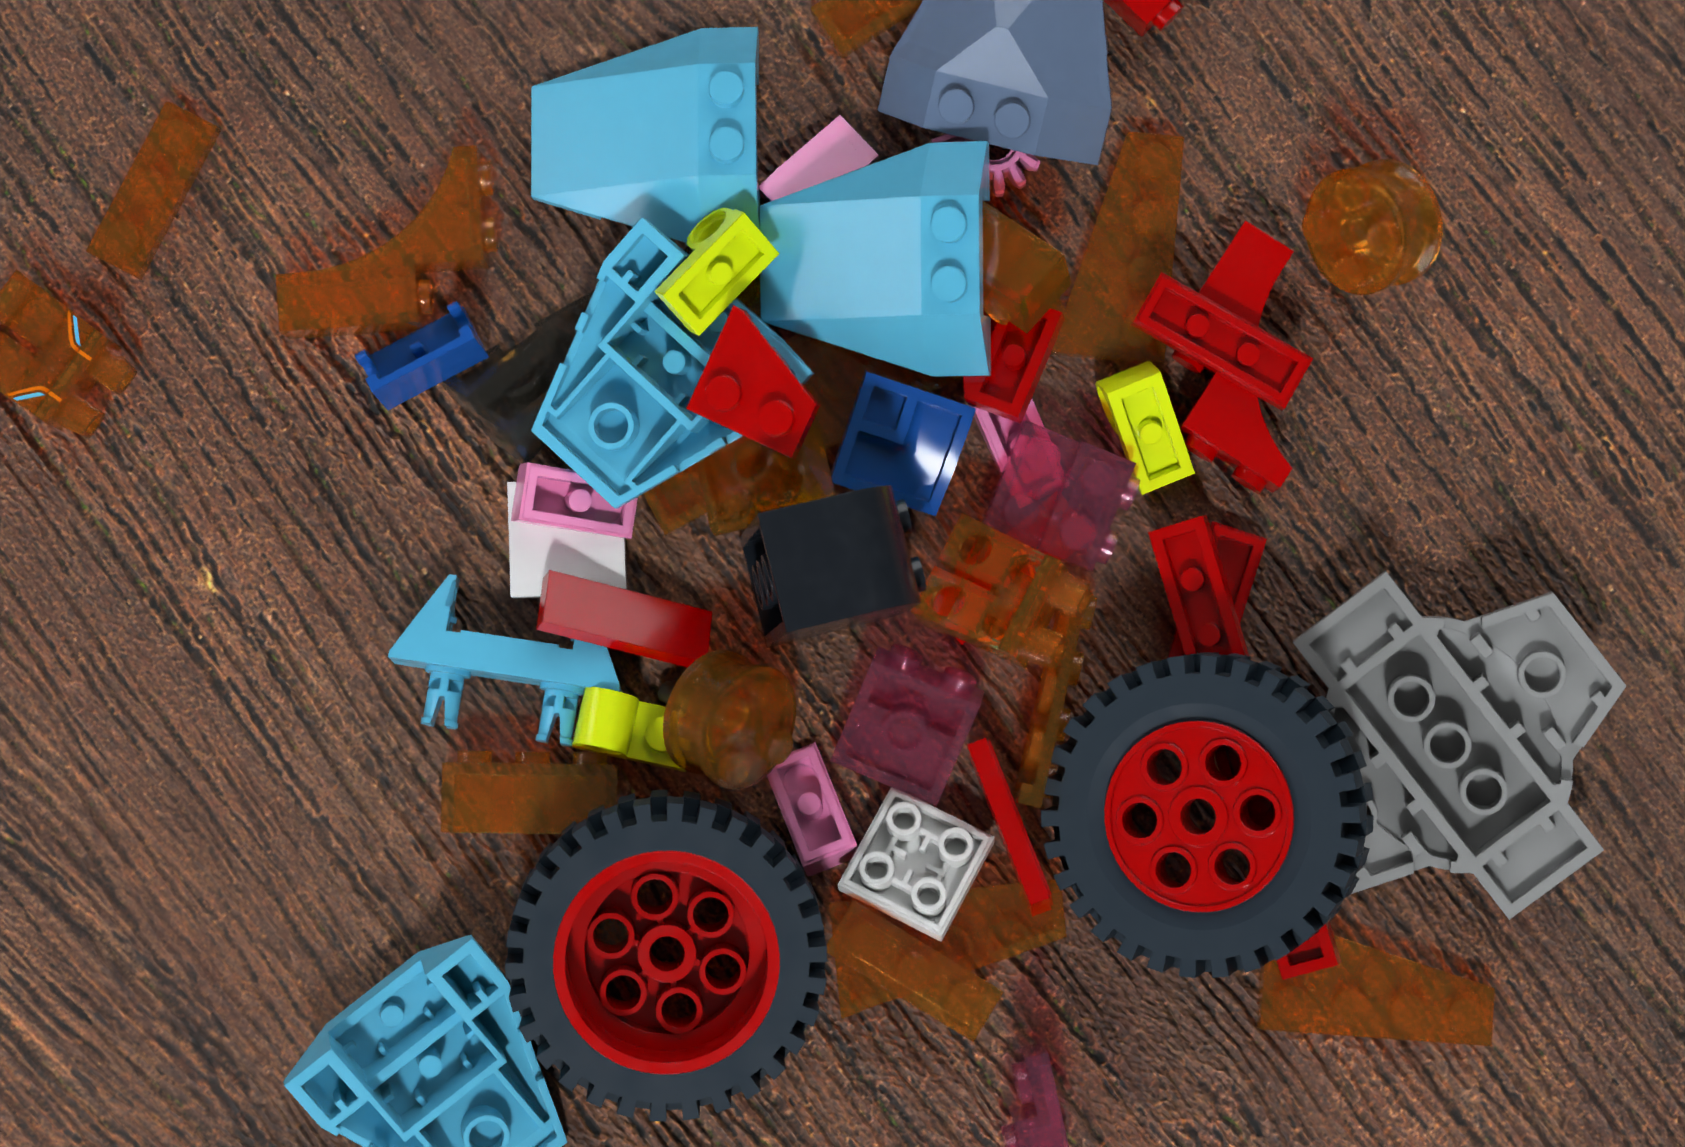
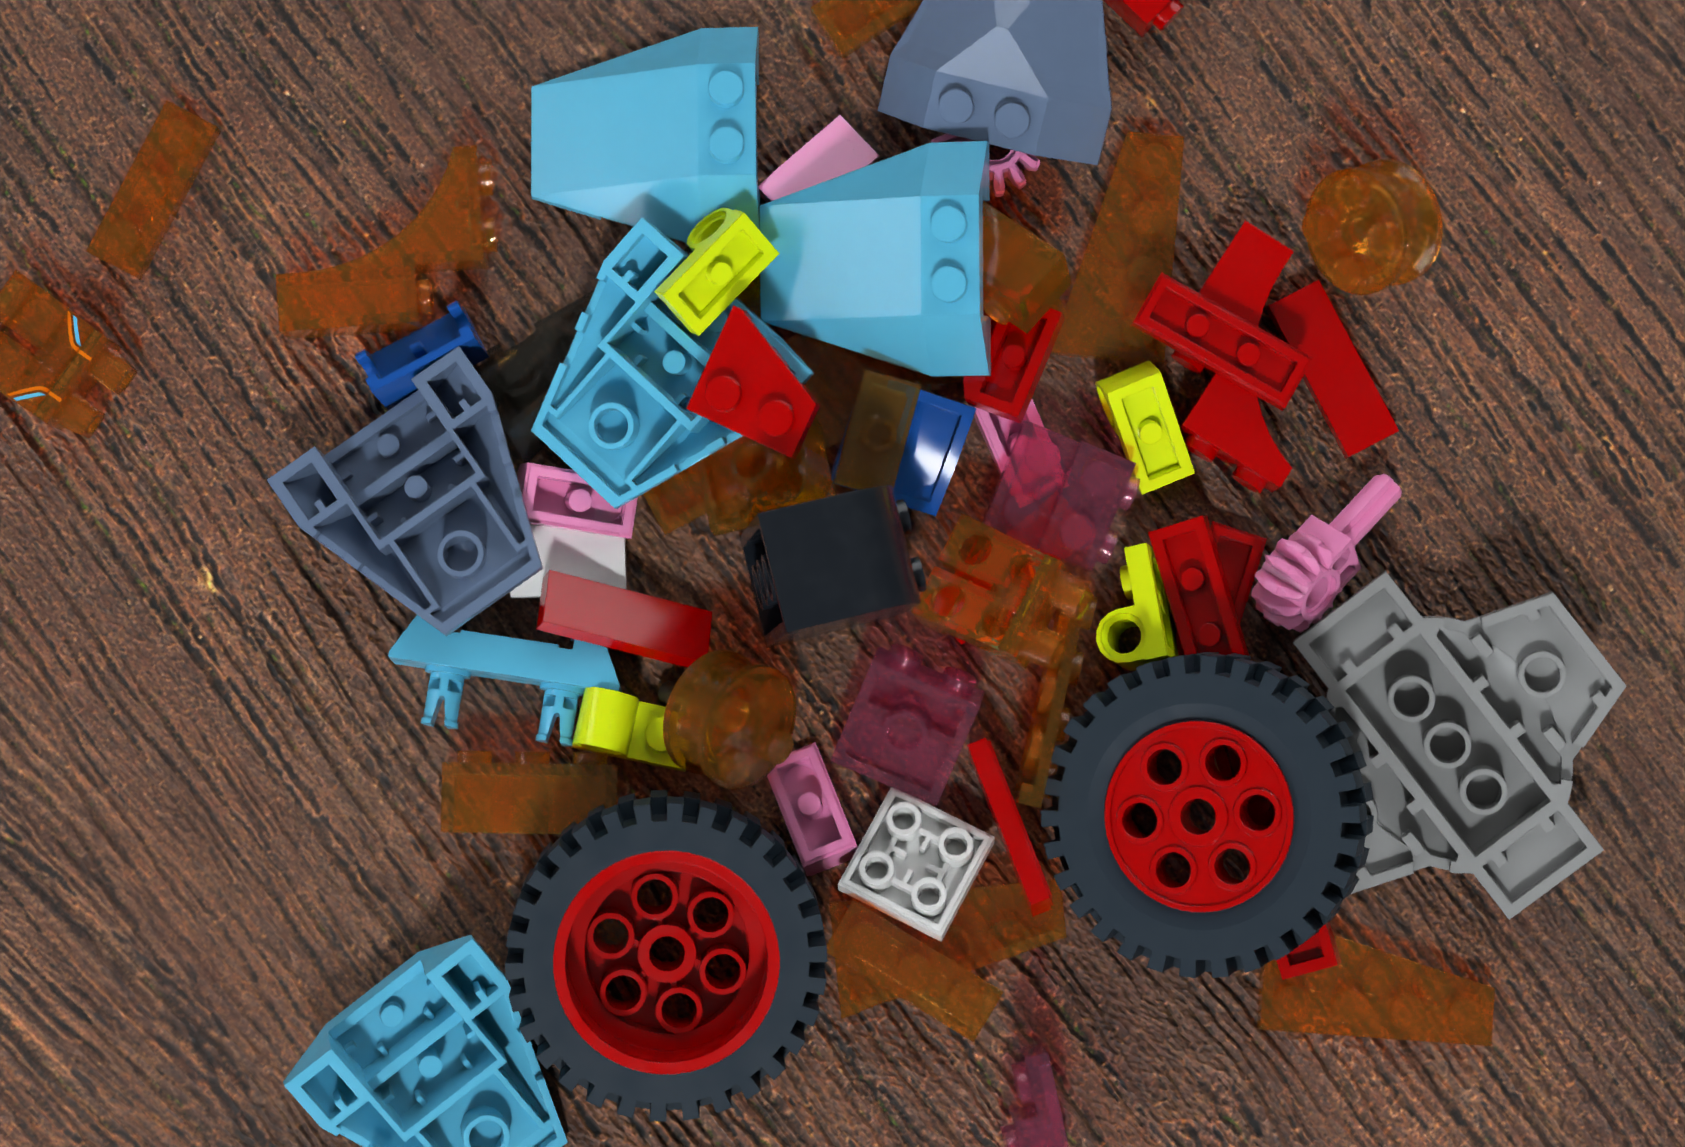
(423, 499): none -> sand blue wedge
(877, 431): none -> clear orange plate
(1150, 613): none -> neon yellow plate
(1319, 559): none -> bright pink gear
(1336, 372): none -> red tile

